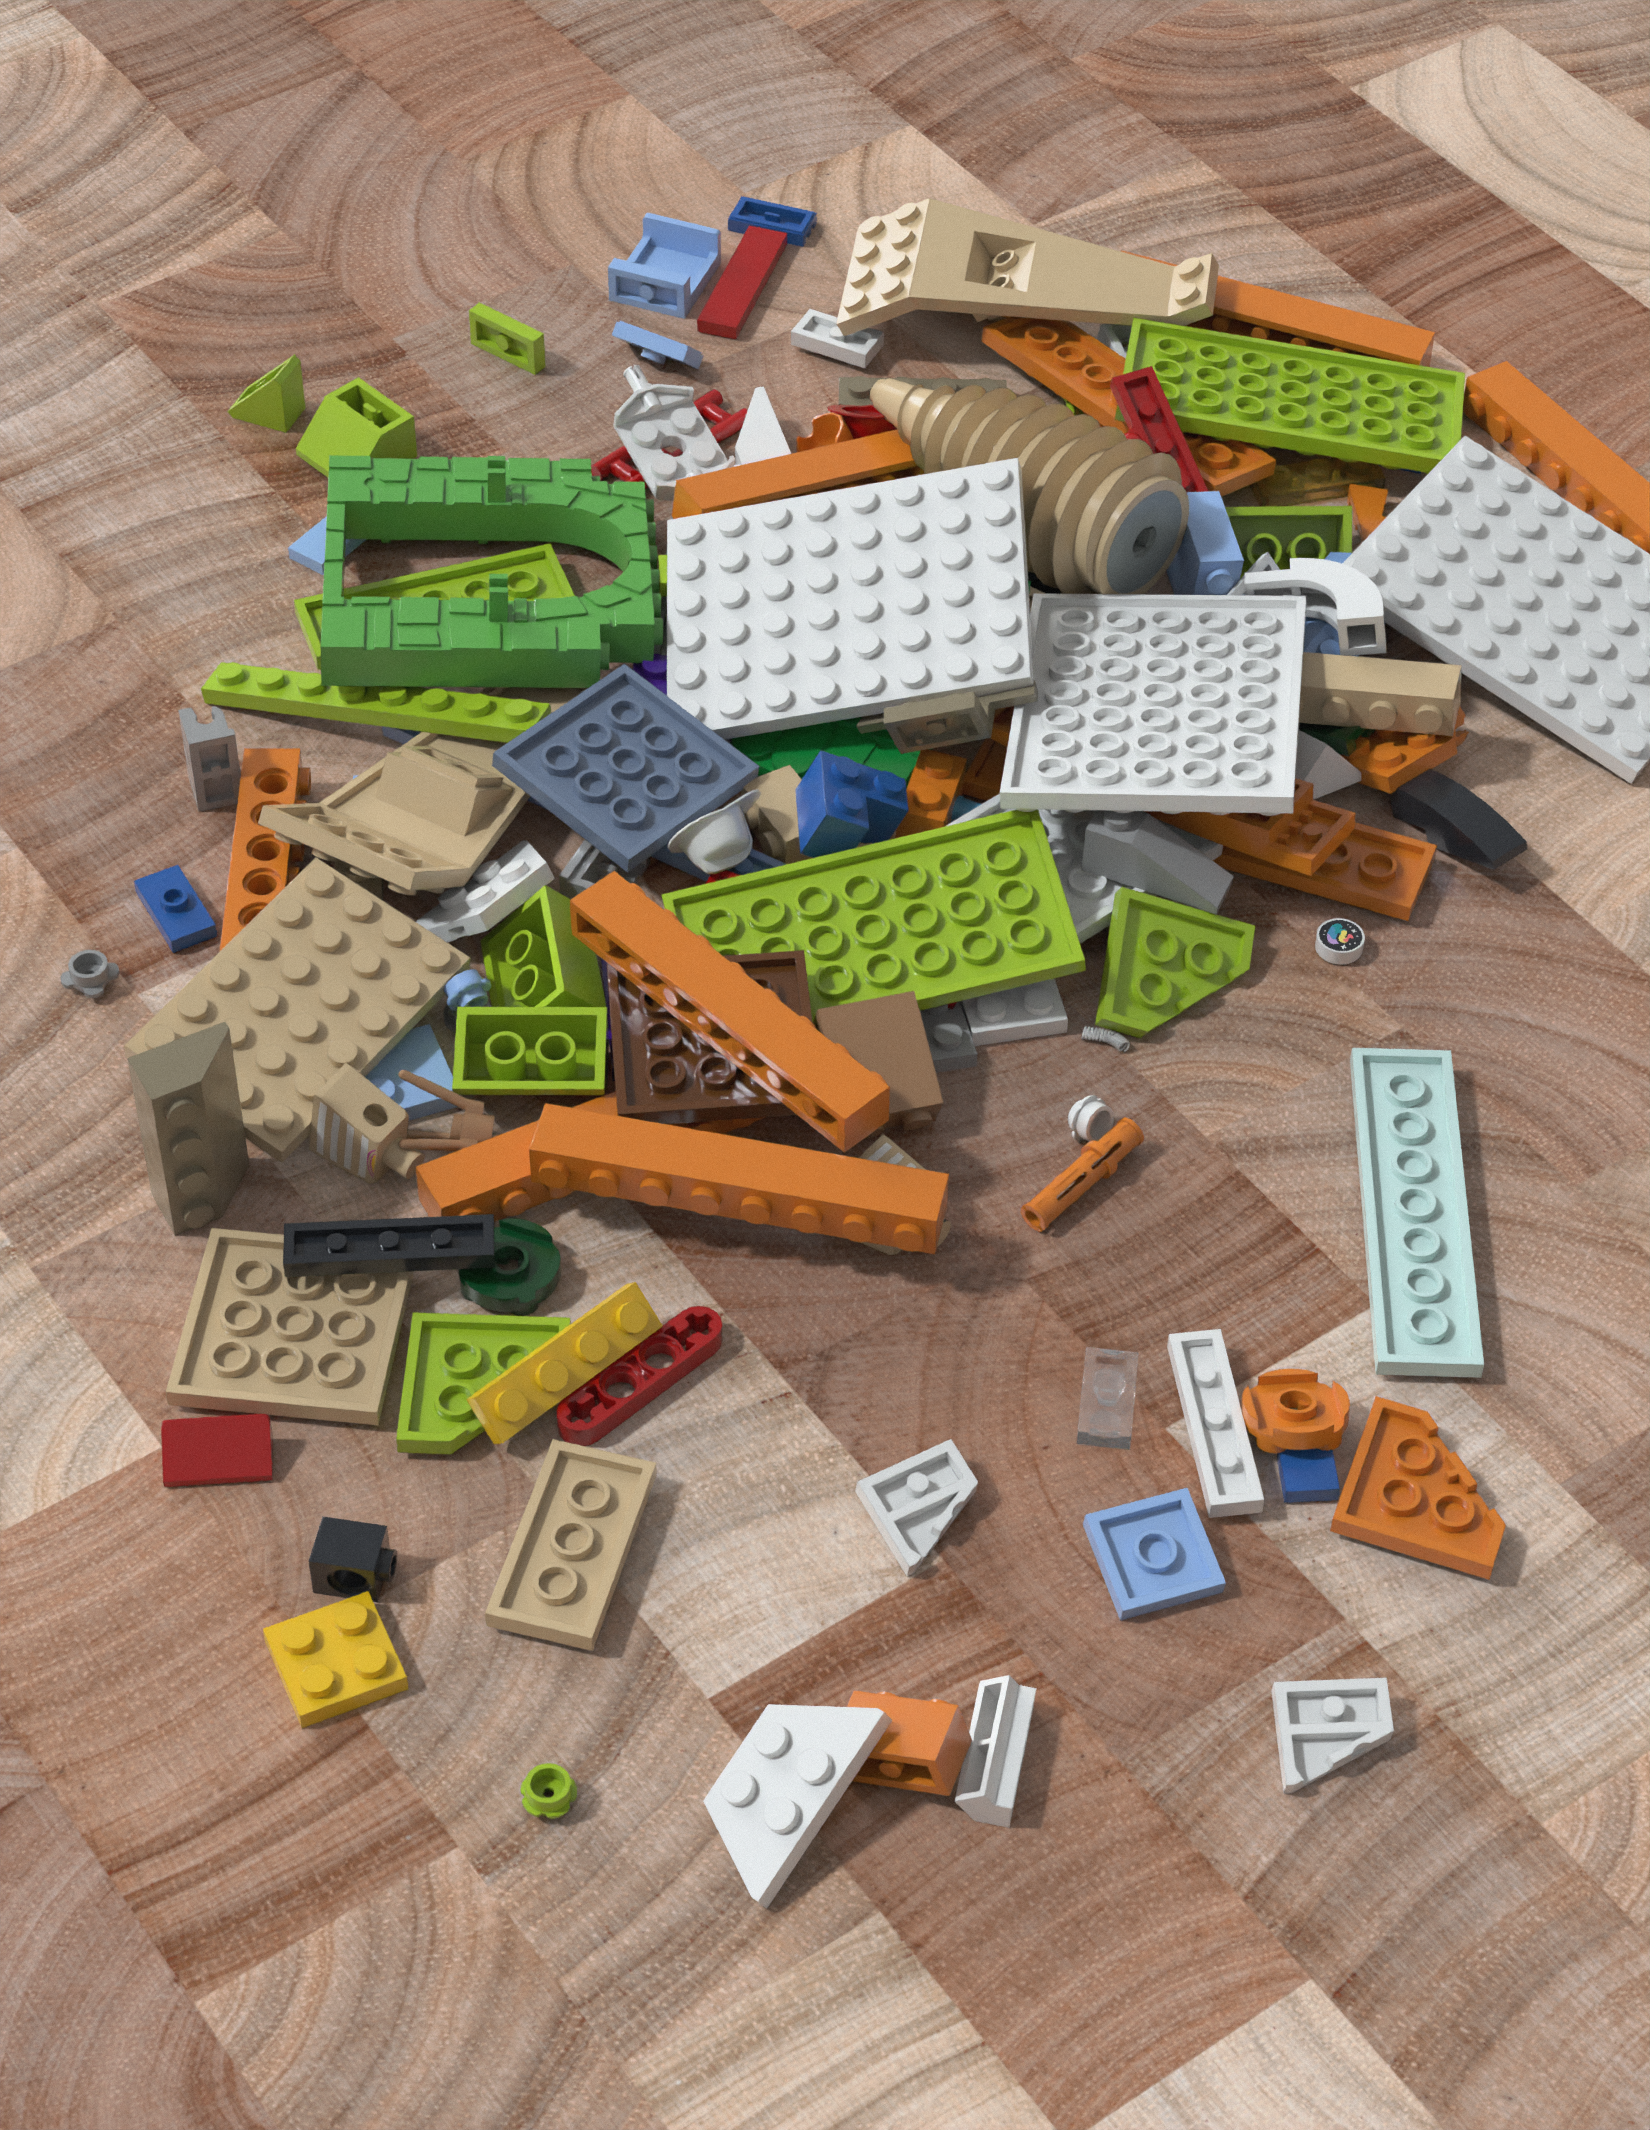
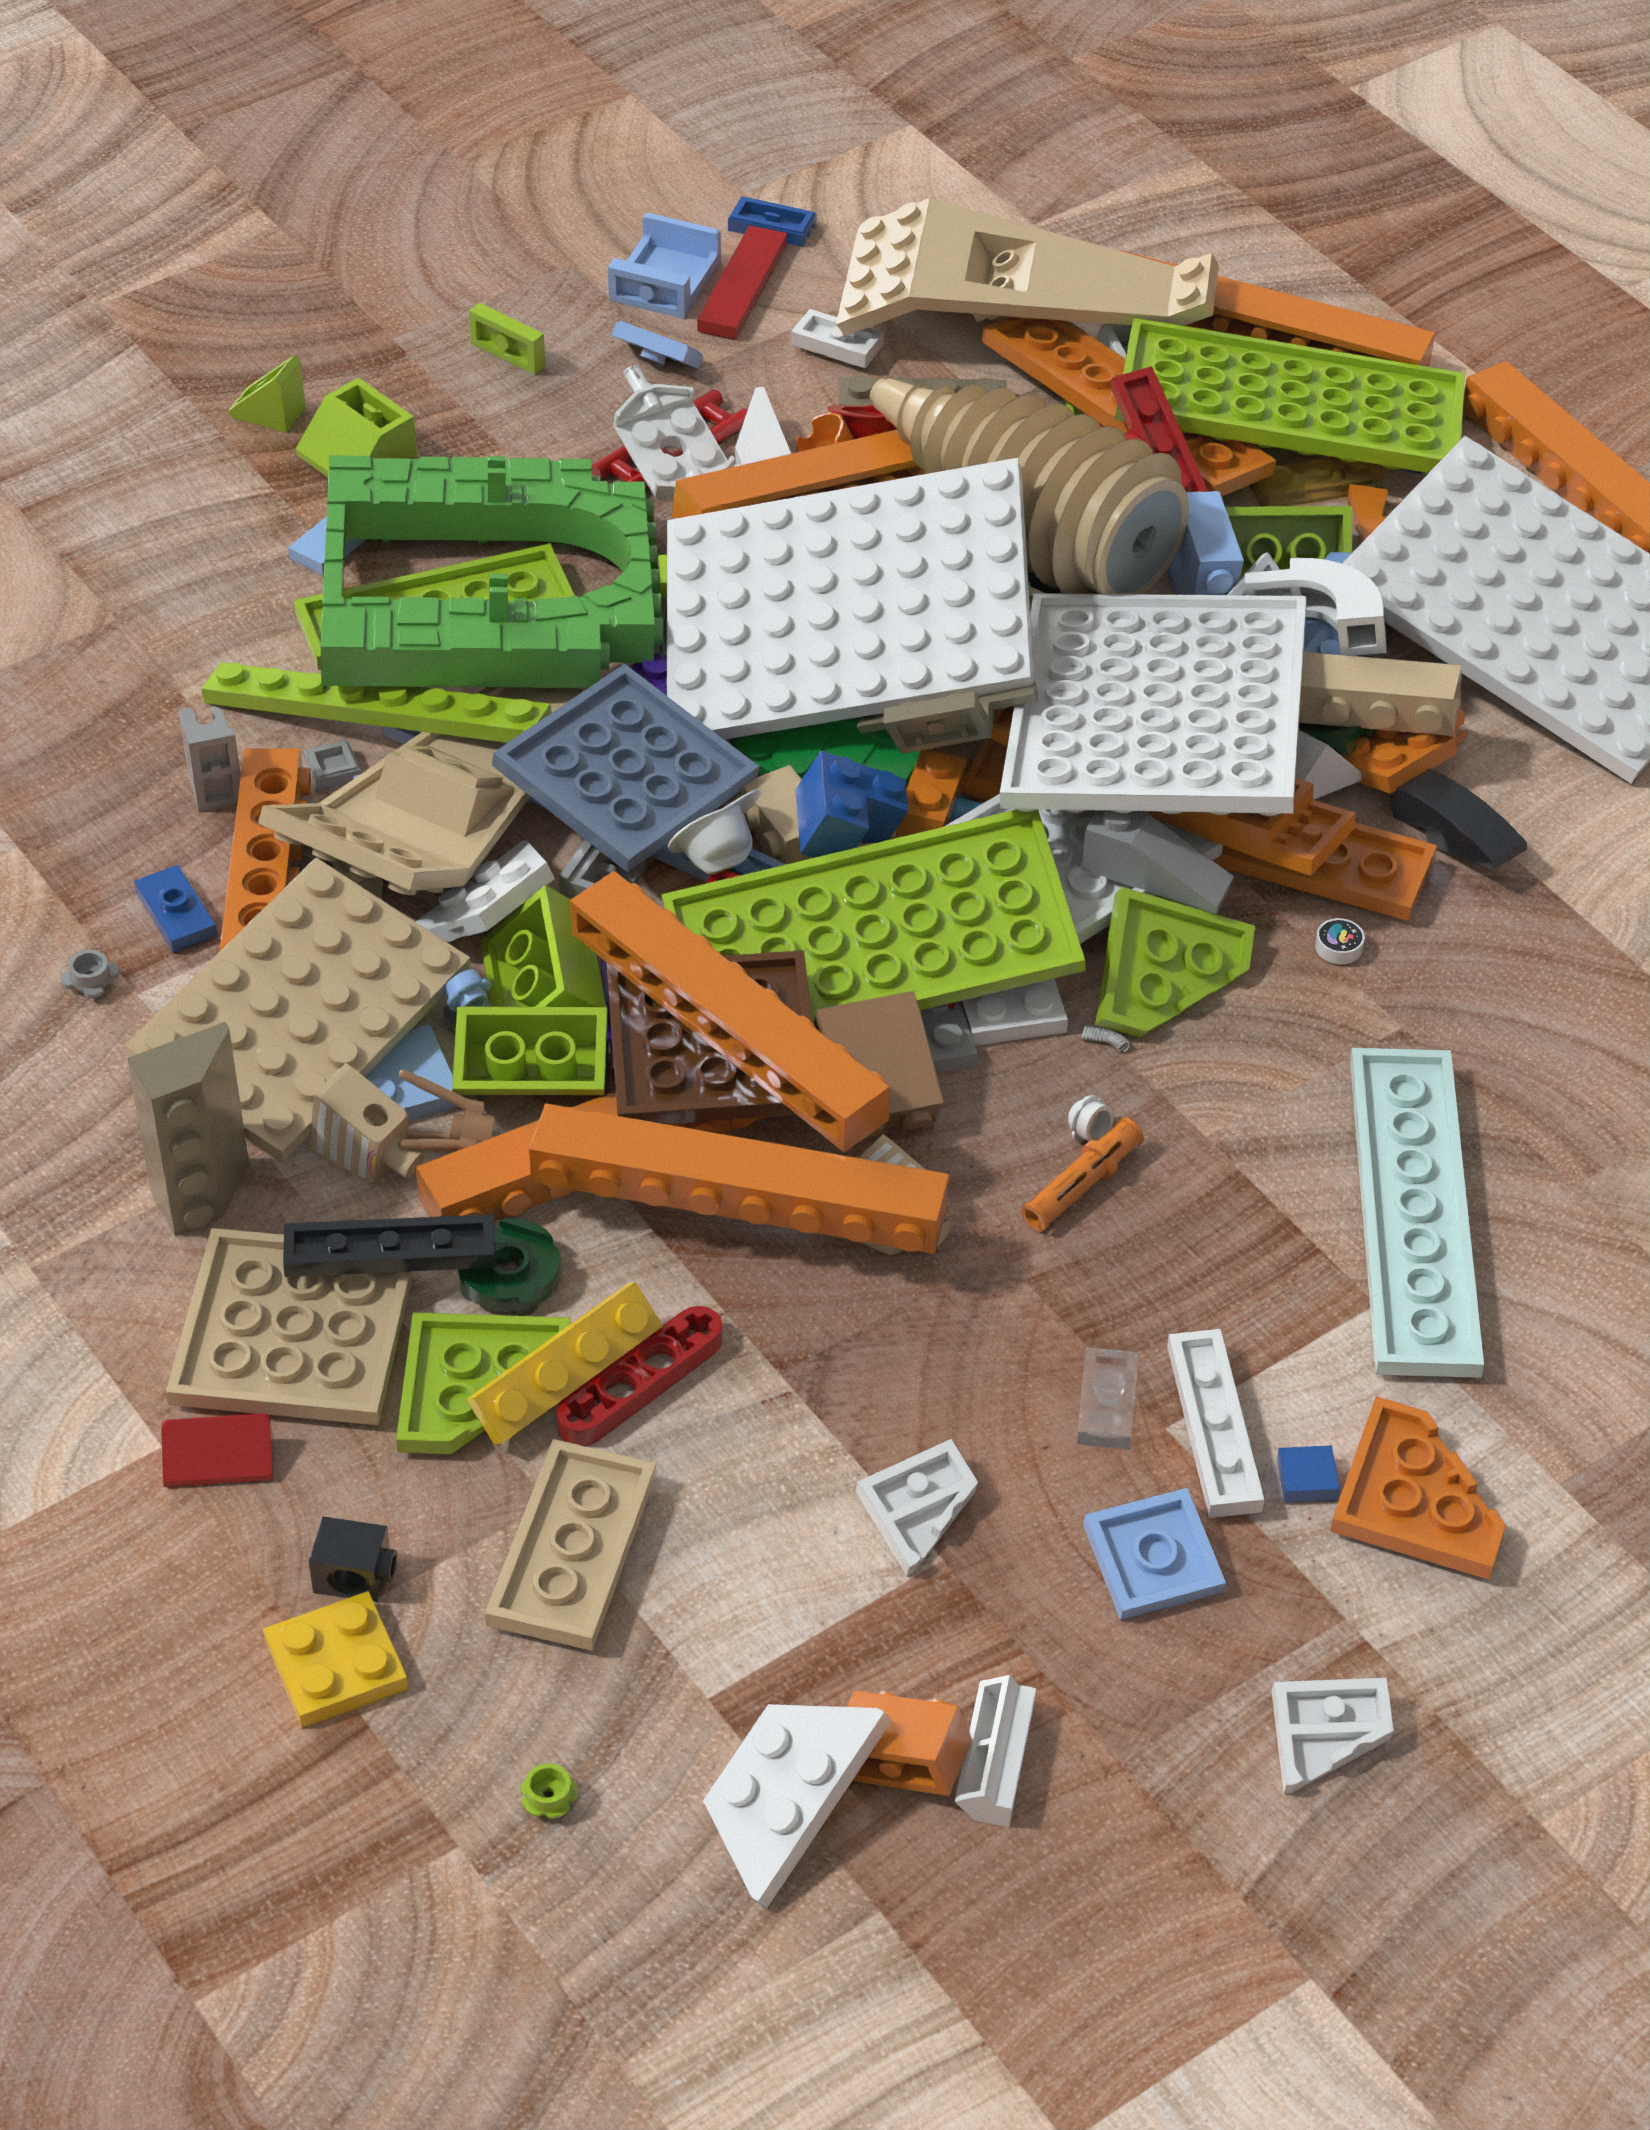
(331, 765): none -> light grey tile
(1317, 1422): orange plate -> none

